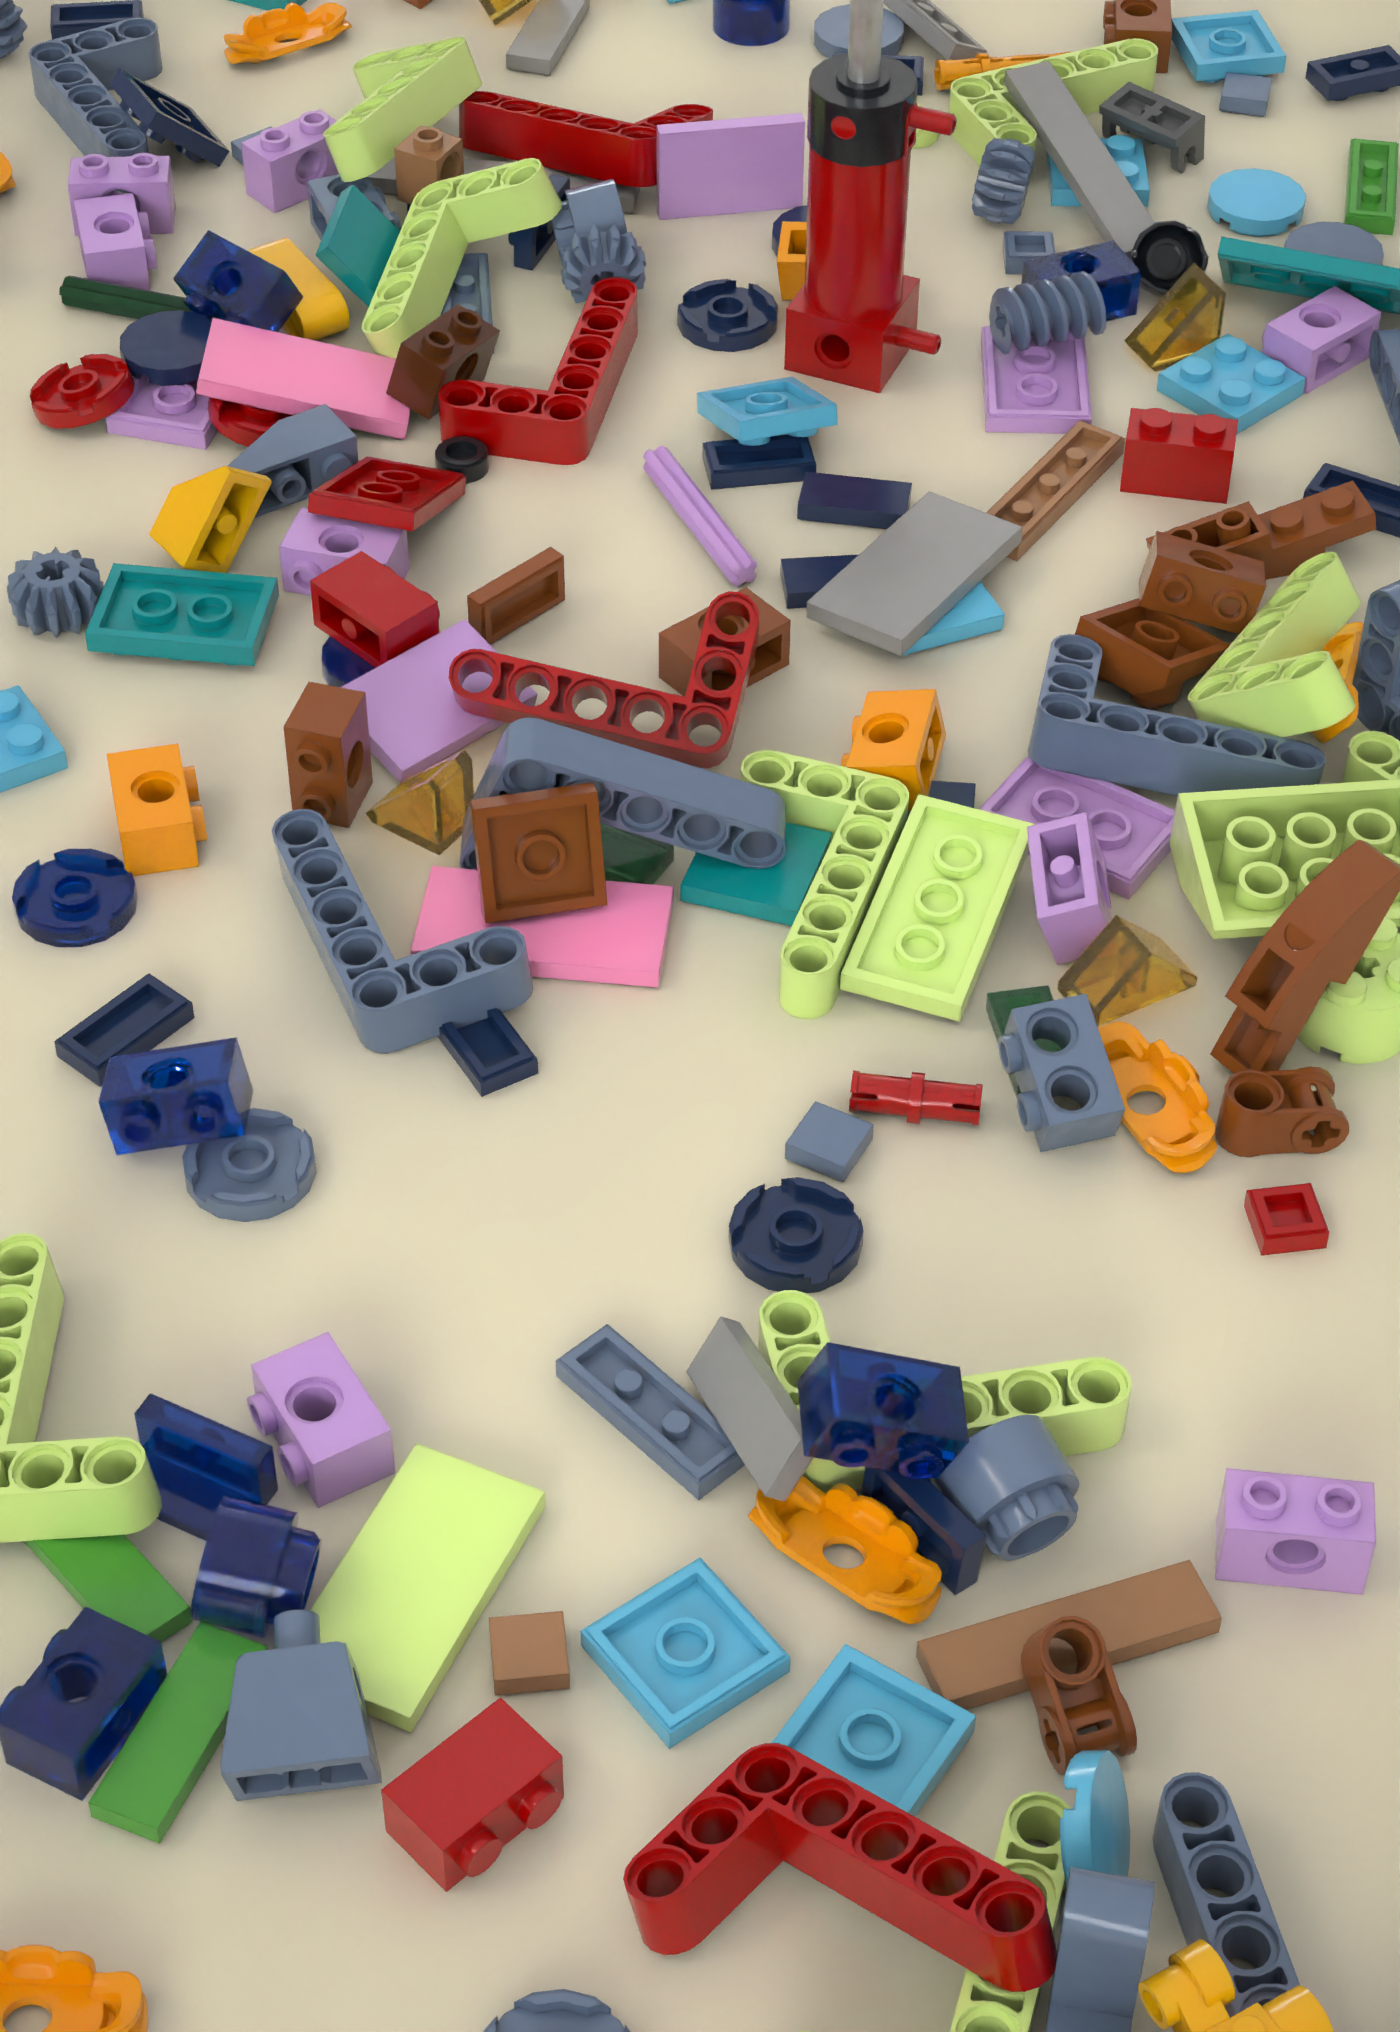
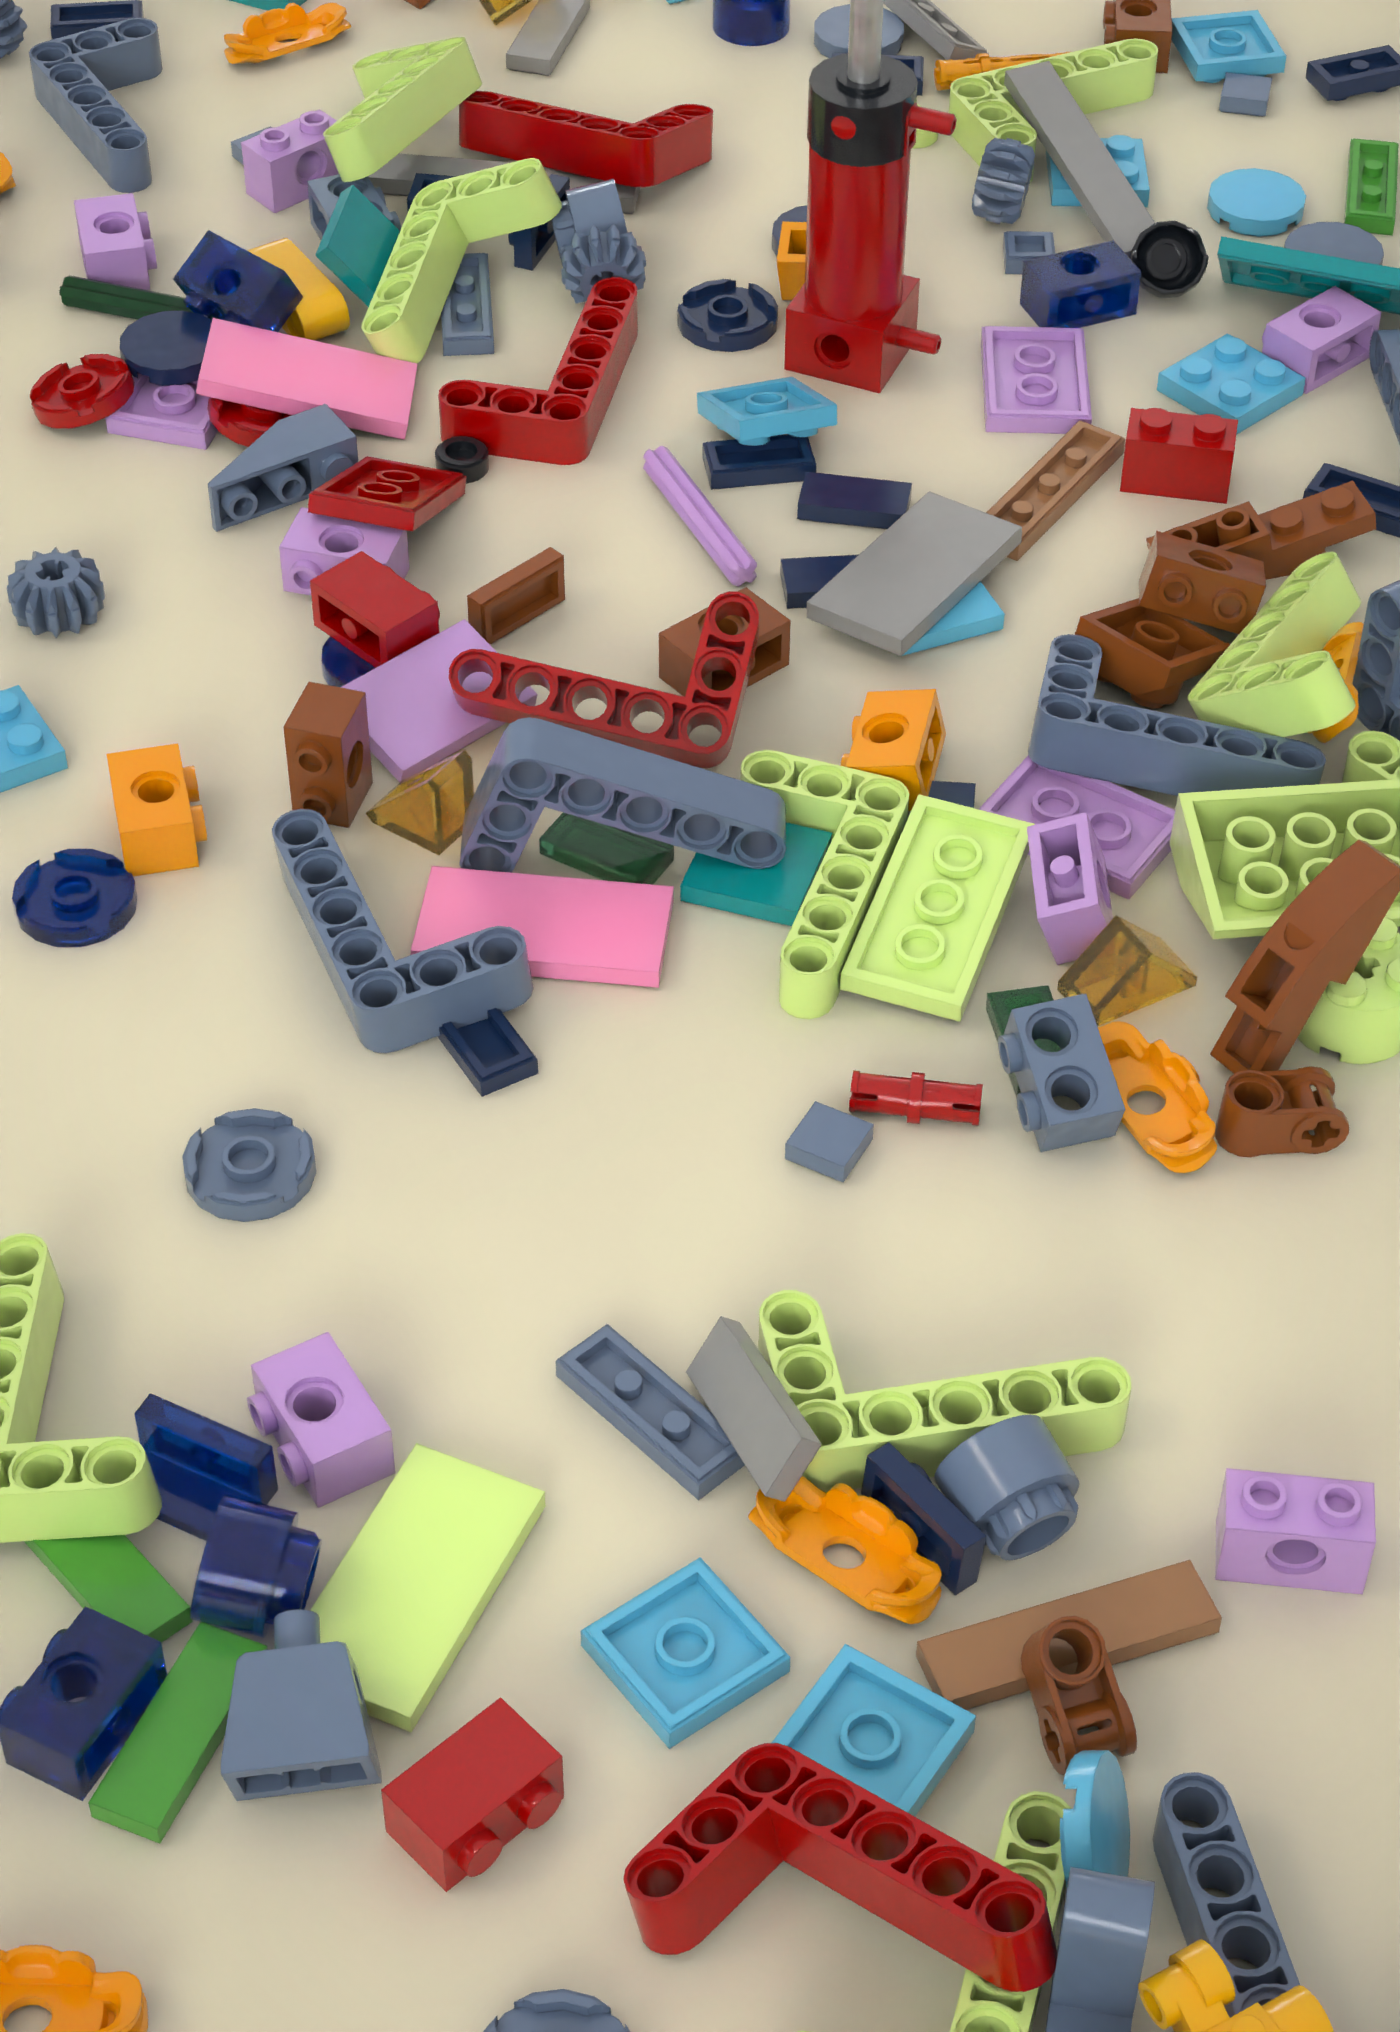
(125, 1025): dark blue tile -> none
(141, 174): lavender brick -> none
(168, 118): dark blue plate -> none
(176, 1096): clear blue brick -> none
(182, 614): teal plate -> none
(209, 517): yellow slope -> none
(425, 159): medium nougat brick -> none
(443, 351): reddish brown brick -> none
(529, 1653): medium nougat tile -> none
(539, 852): dark orange plate -> none
(730, 166): lavender tile -> none
(795, 1236): dark blue tile -> none
(882, 1411): clear blue brick -> none
(1046, 309): sand blue piece -> none
(1156, 121): dark grey hinge -> none
(1181, 321): clear yellow slope -> none
(1286, 1219): red tile -> none

